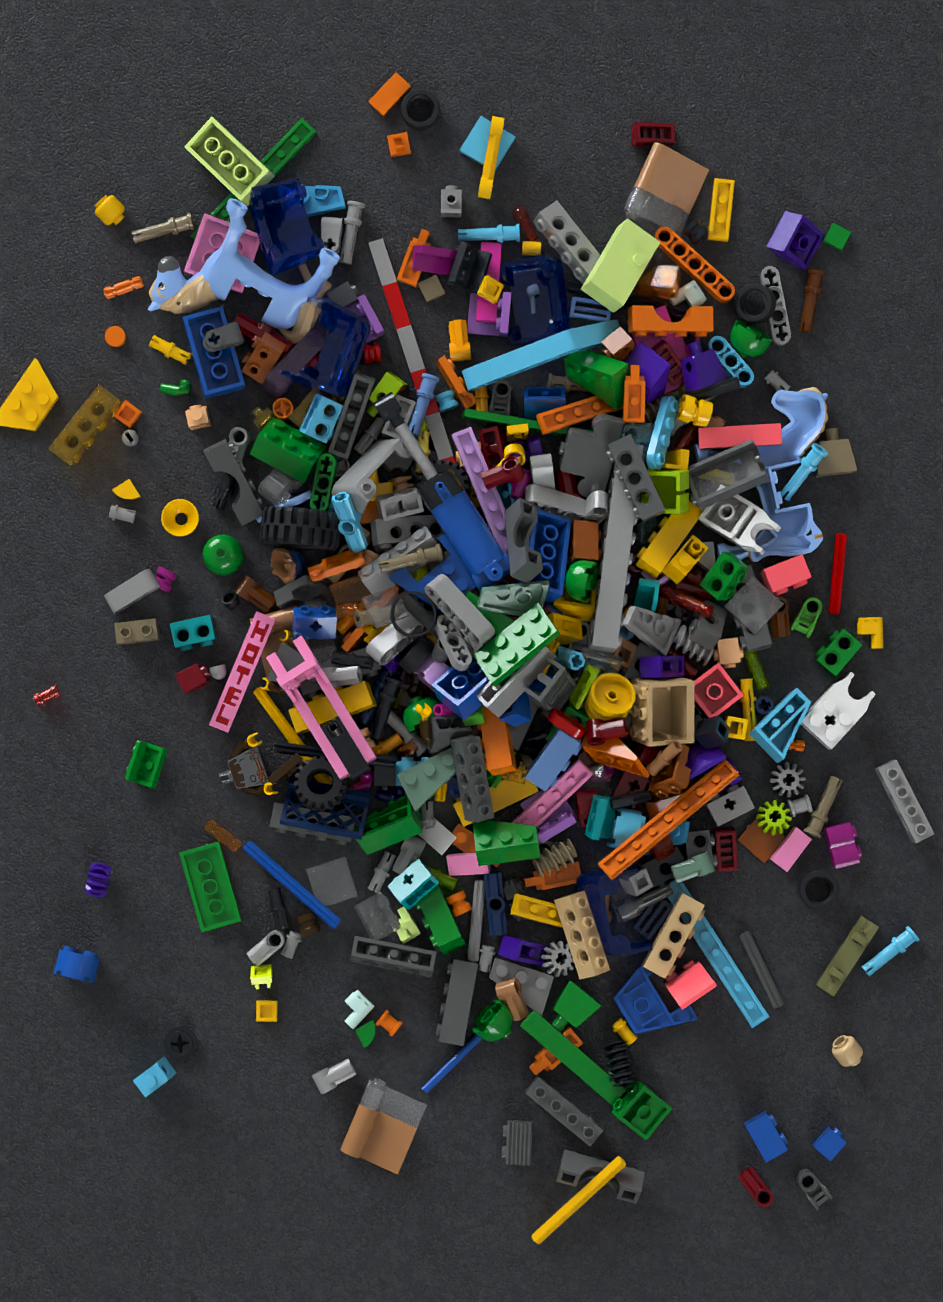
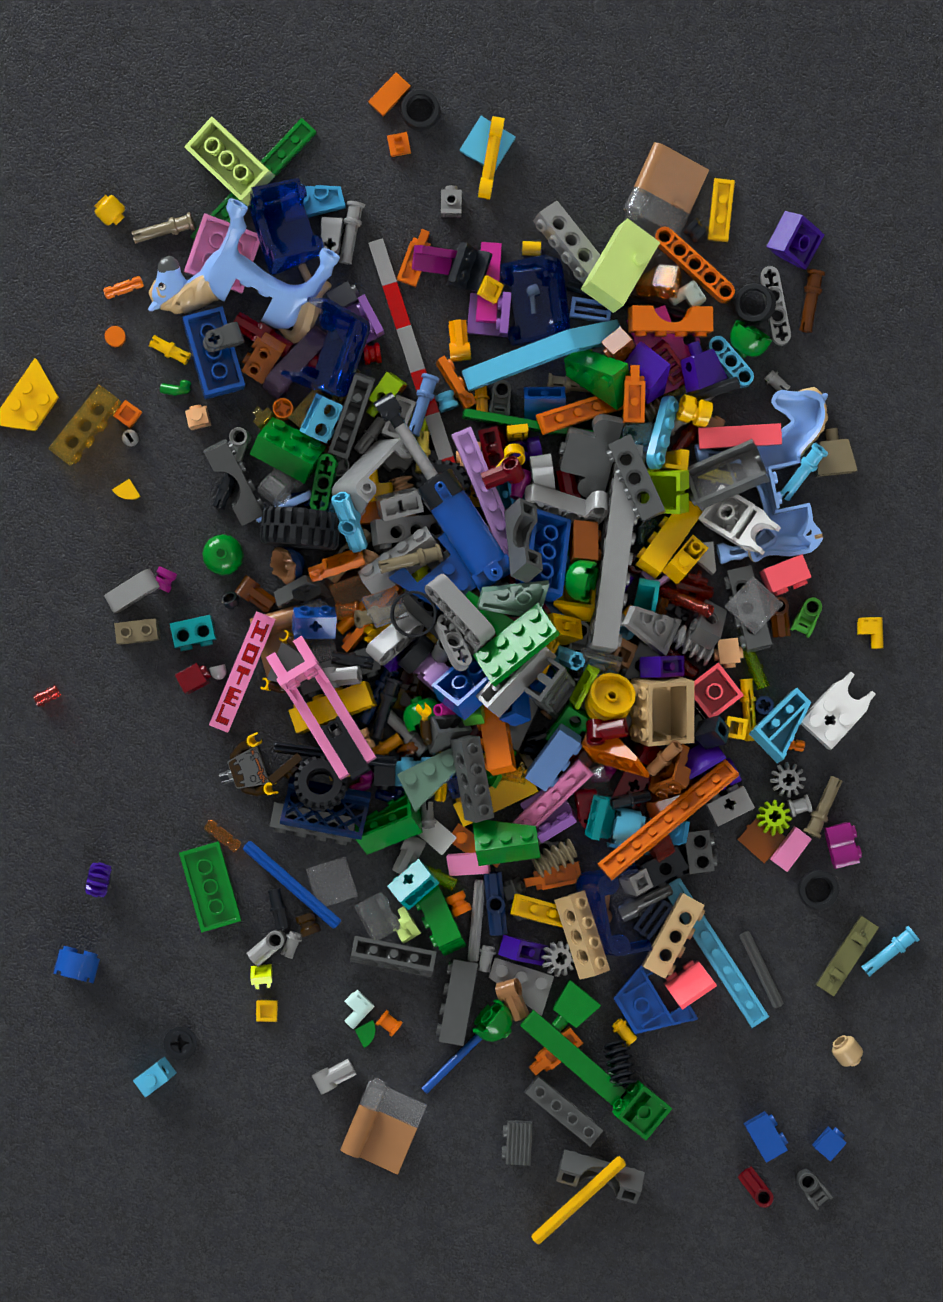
(122, 514): light grey pin -> none
(146, 764): green bracket -> none
(169, 515): yellow piece -> none
(284, 727): yellow axle -> none
(381, 872): light grey pin -> none
(431, 288): dark tan tile -> none
(501, 234): medium azure pin -> none
(520, 215): clear red bar -> none
(566, 723): red beam -> none
(645, 141): dark red slope -> none
(696, 866): sand green piece -> none
(721, 572): green brick -> none
(726, 831): dark red slope -> none
(837, 236): green tile -> none
(837, 574): red axle -> none
(841, 656): green brick -> none
(904, 801): light grey brick -> none

